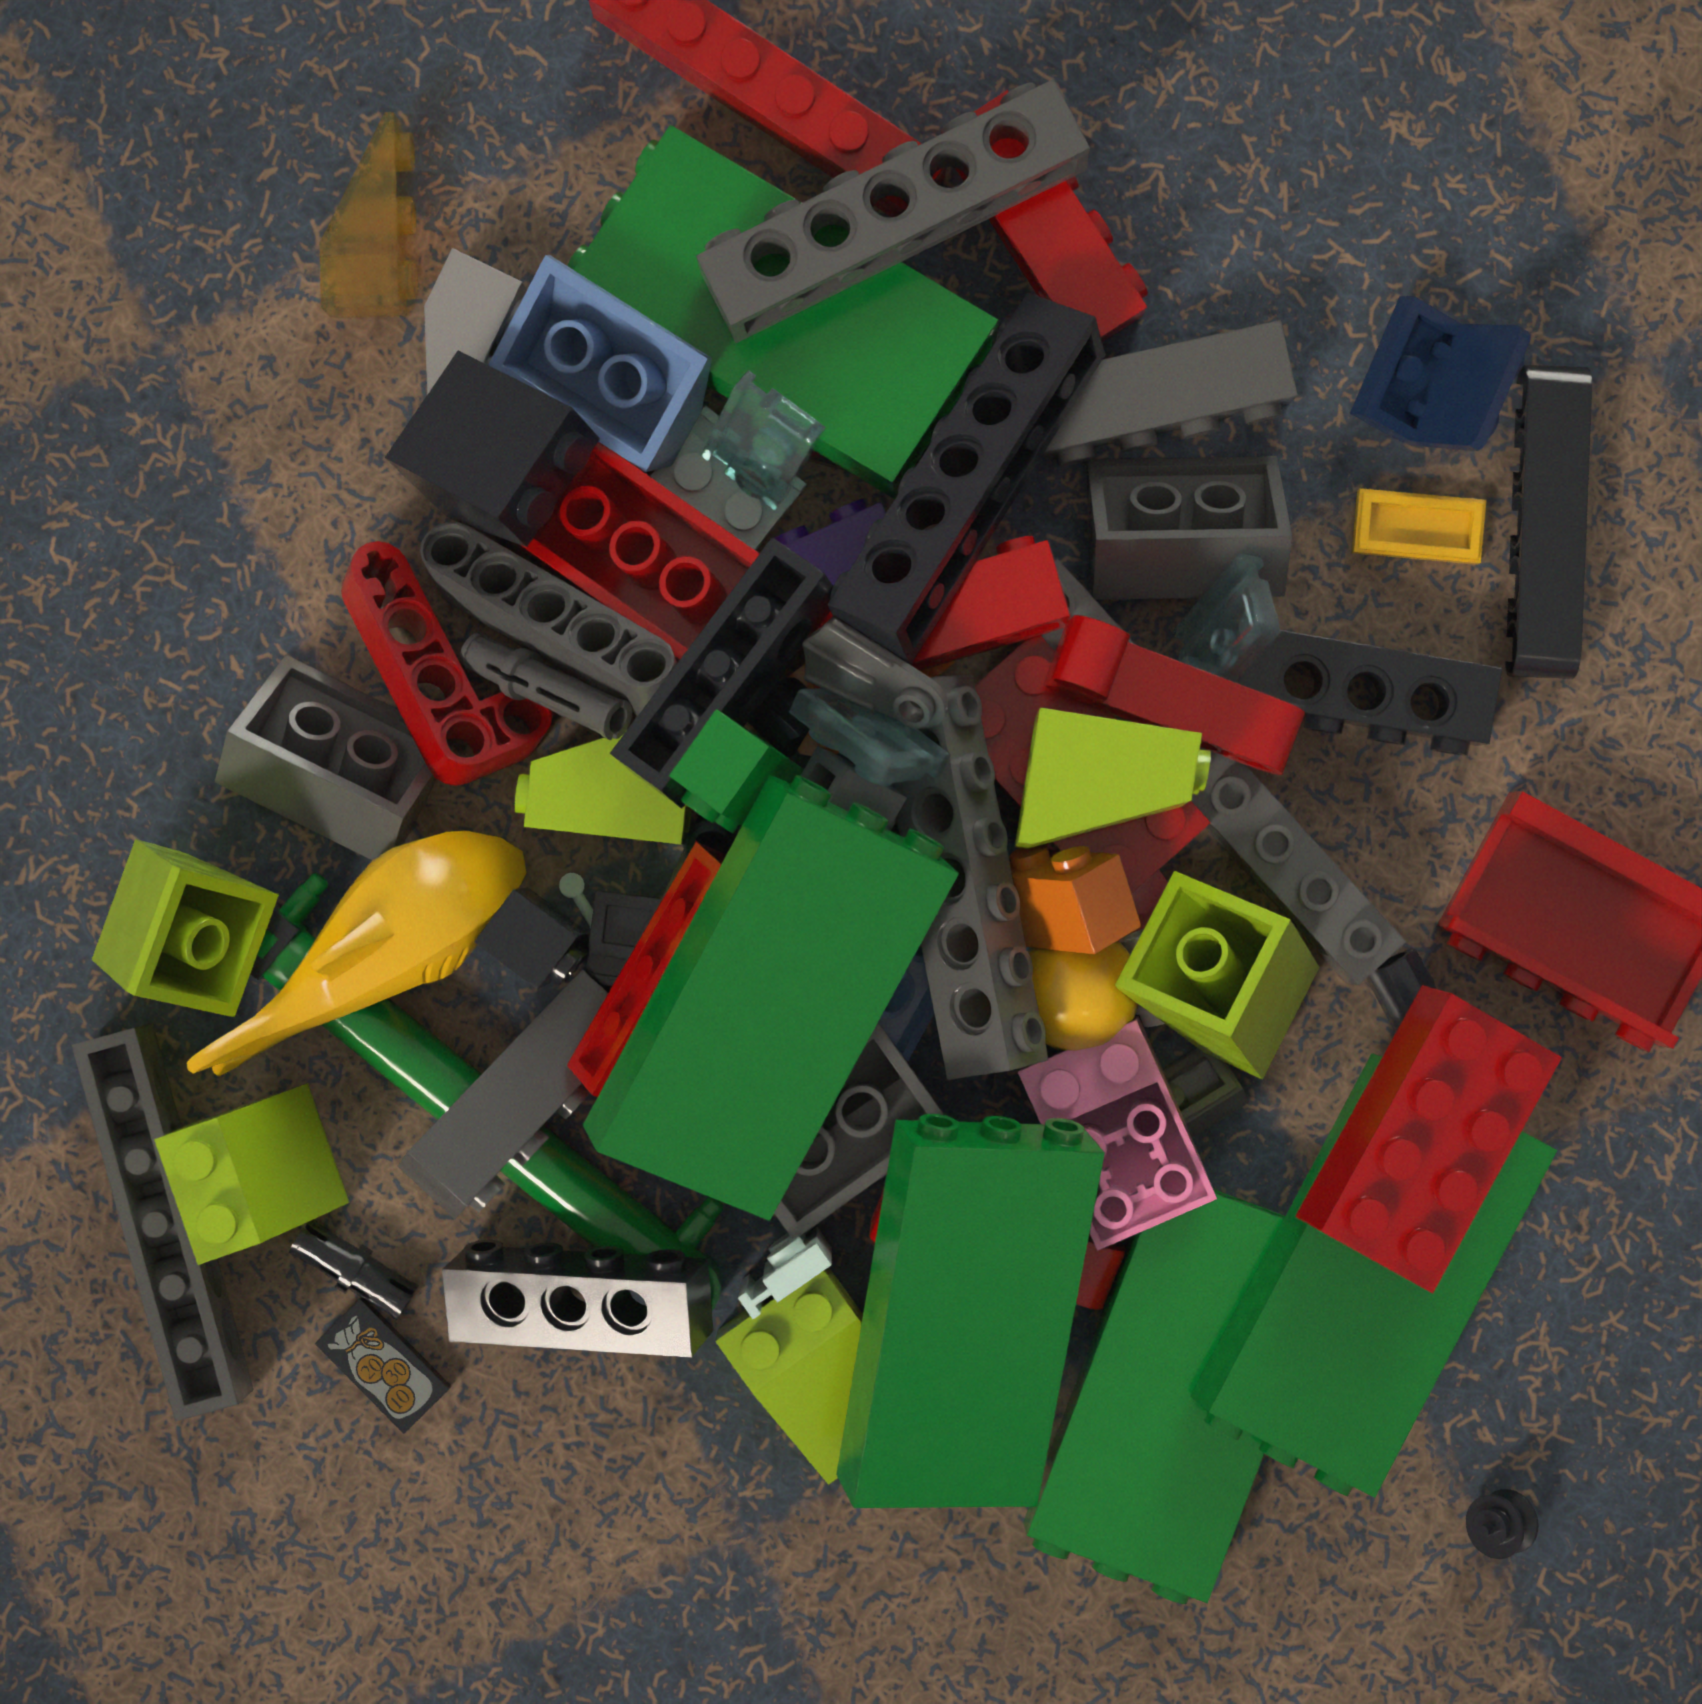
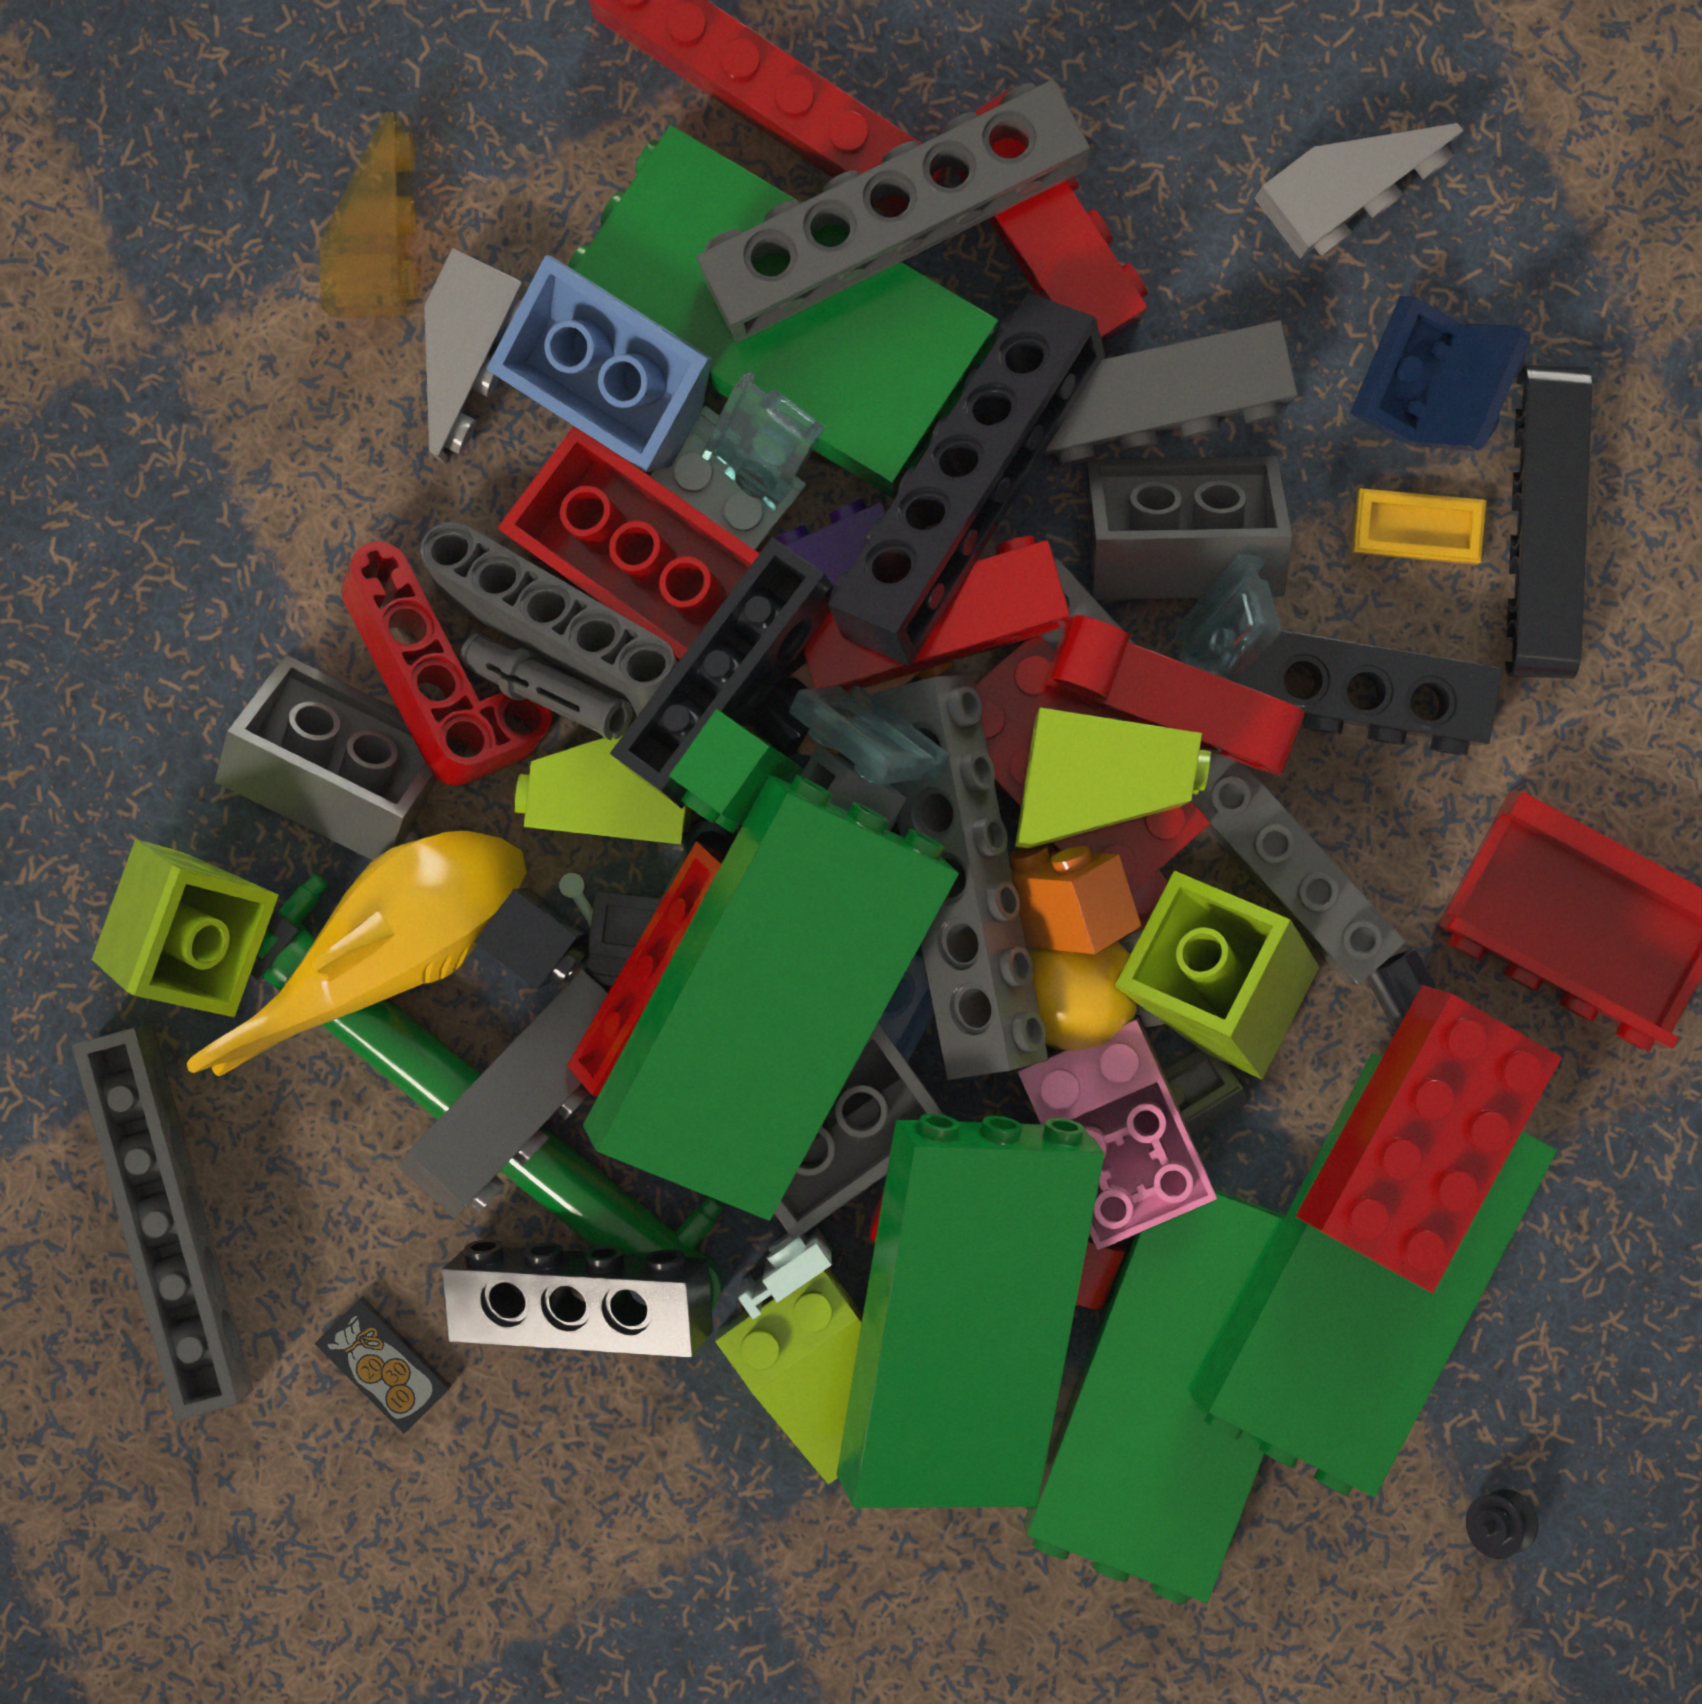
(251, 1173): lime slope -> none
(353, 1269): black pin -> none
(492, 450): black slope -> none
(871, 676): dark grey piece -> none
(1334, 181): none -> light grey slope

